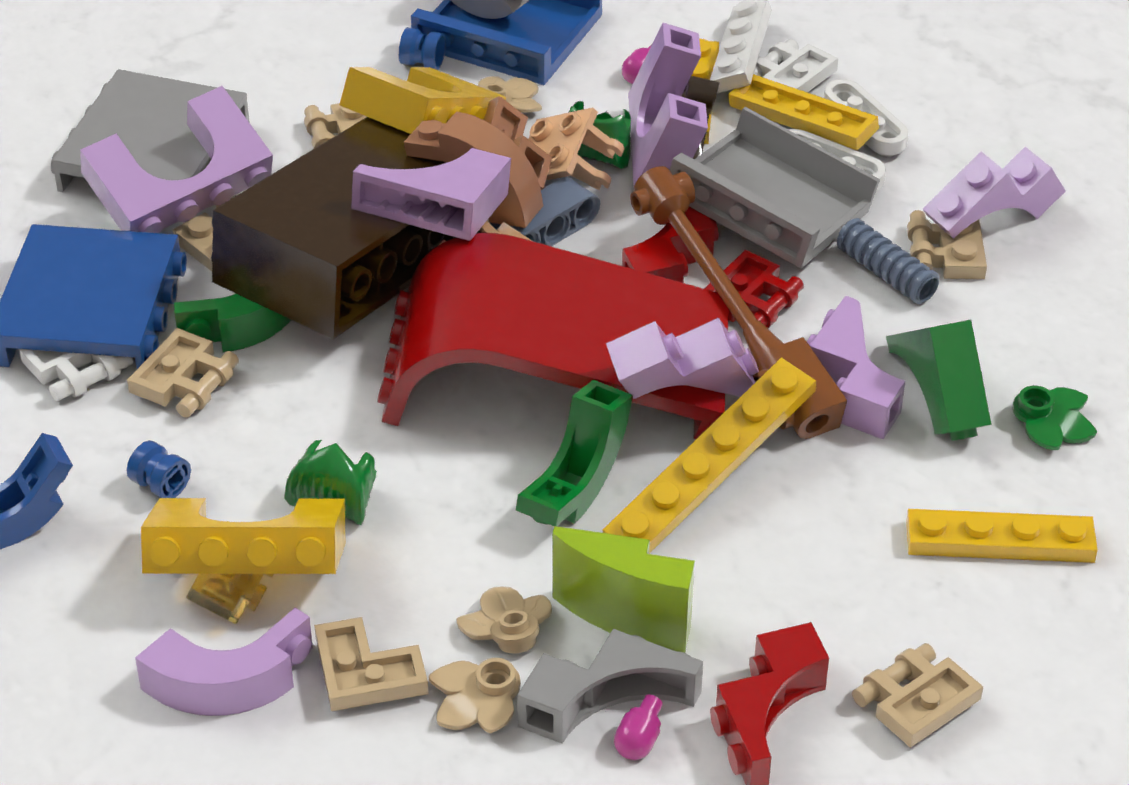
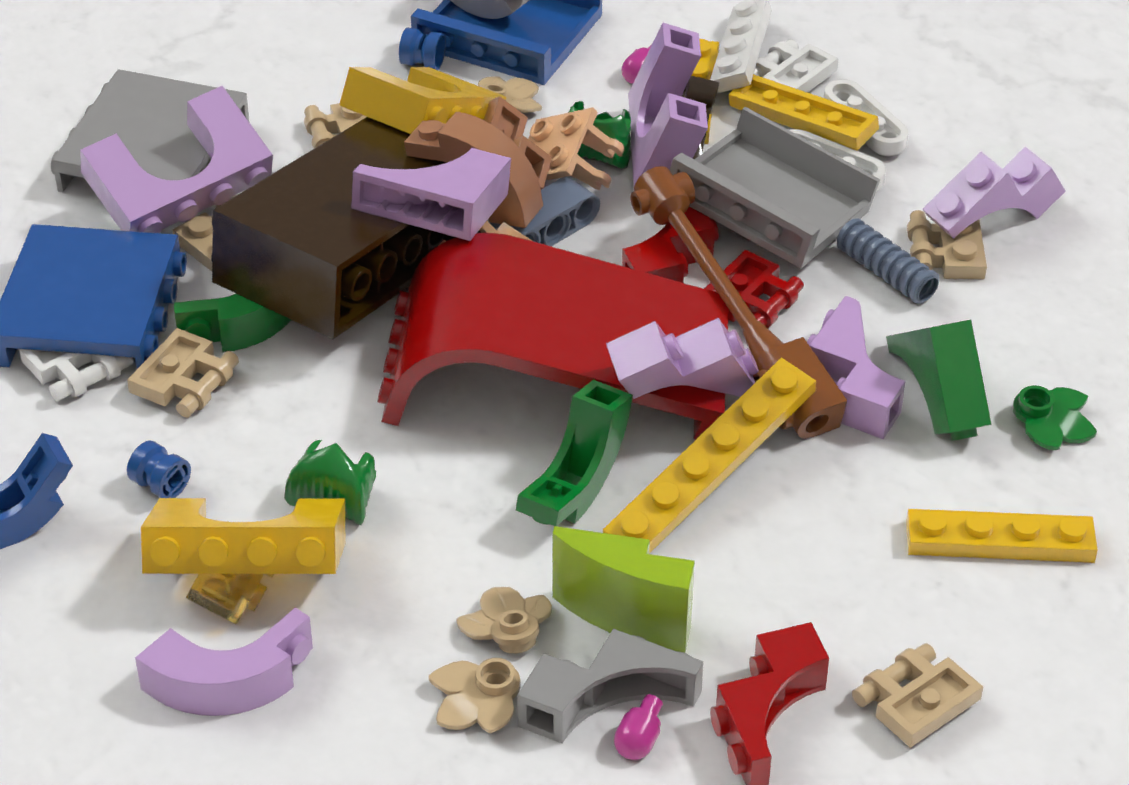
(366, 678): tan plate -> none

